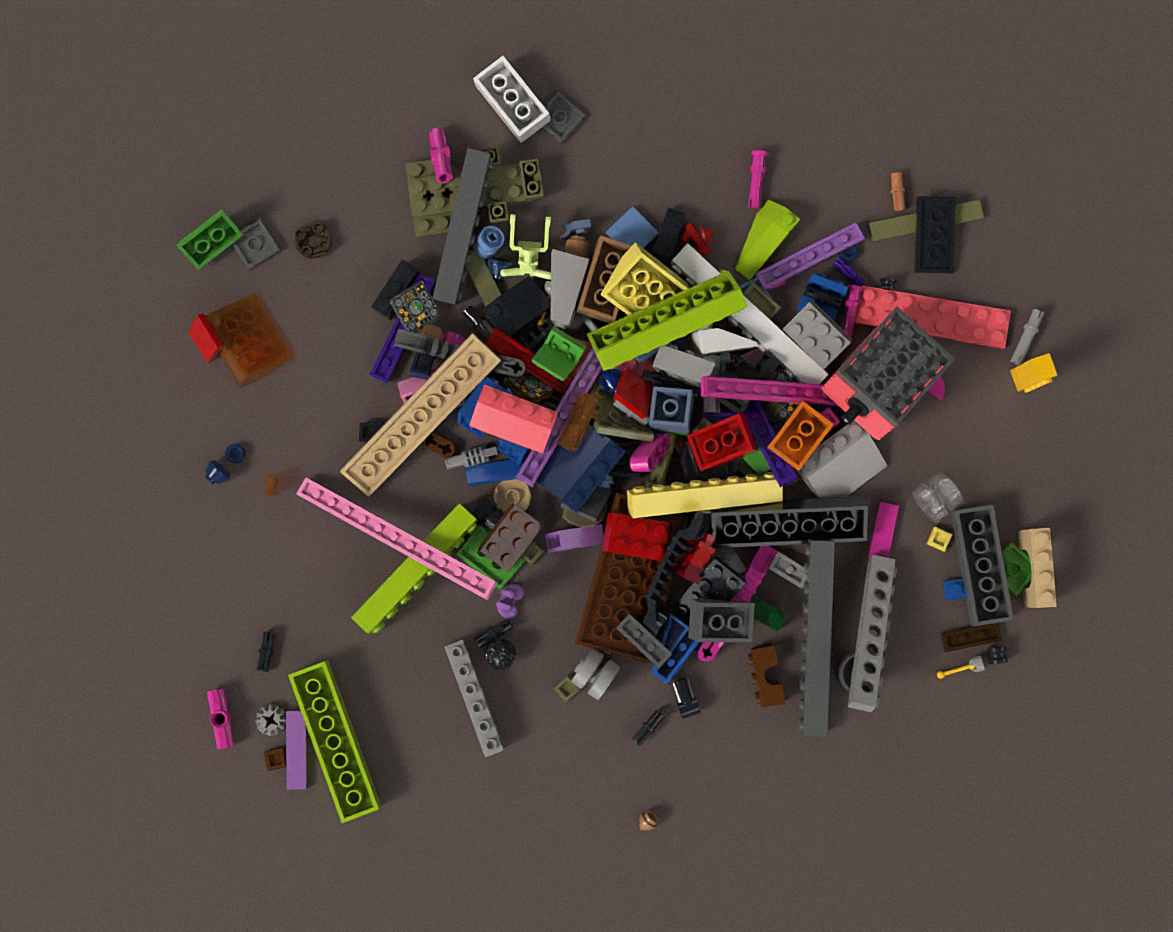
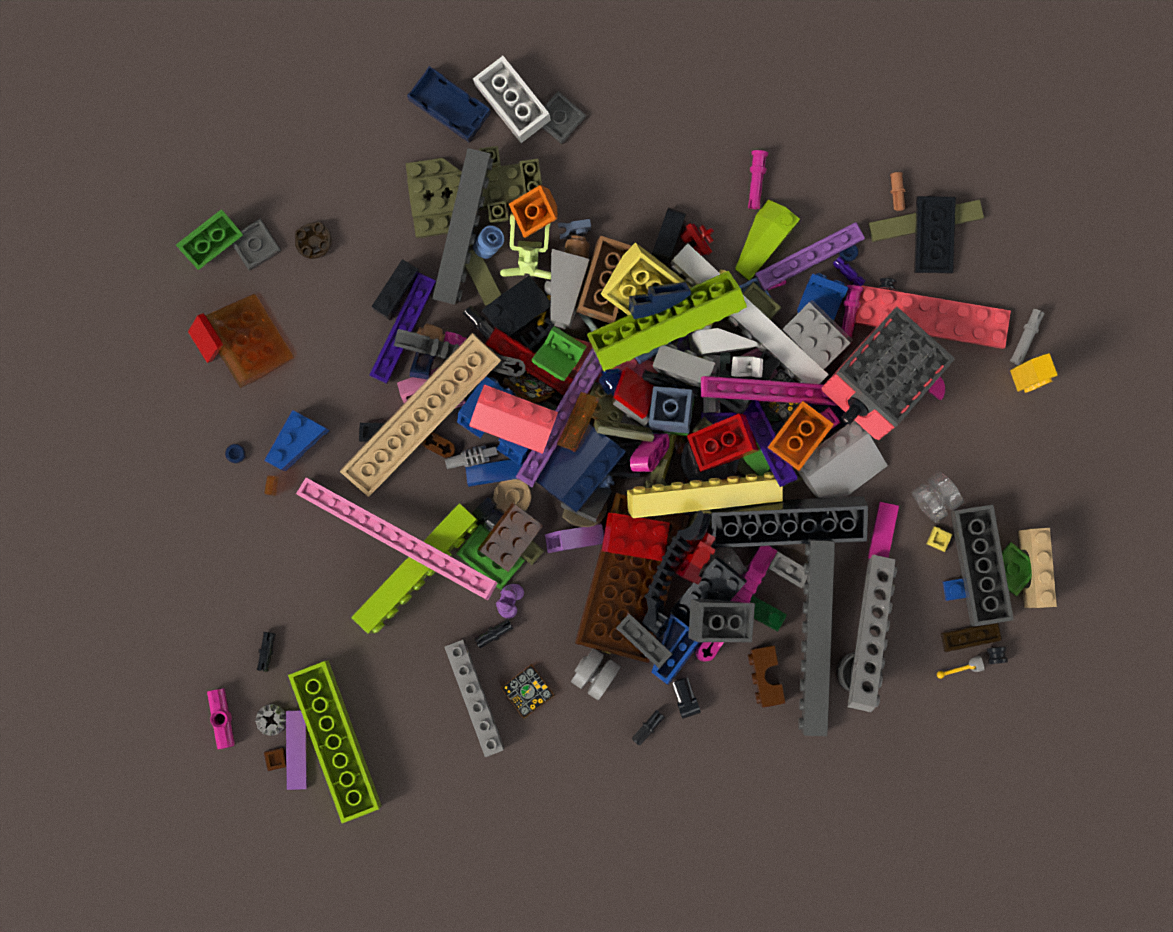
(216, 472): dark blue cone -> none
(294, 440): none -> blue wedge
(414, 307): tile -> none
(440, 155): dark pink piece -> none
(449, 104): none -> dark blue piece
(497, 264): dark blue cone -> none
(500, 654): black piece -> none
(527, 691): none -> tile
(534, 210): none -> orange slope
(566, 689): olive tile -> none
(632, 228): medium blue tile -> none
(648, 821): medium nougat plate -> none
(658, 299): none -> dark blue slope
(747, 366): none -> white bracket
(823, 296): black pin -> none

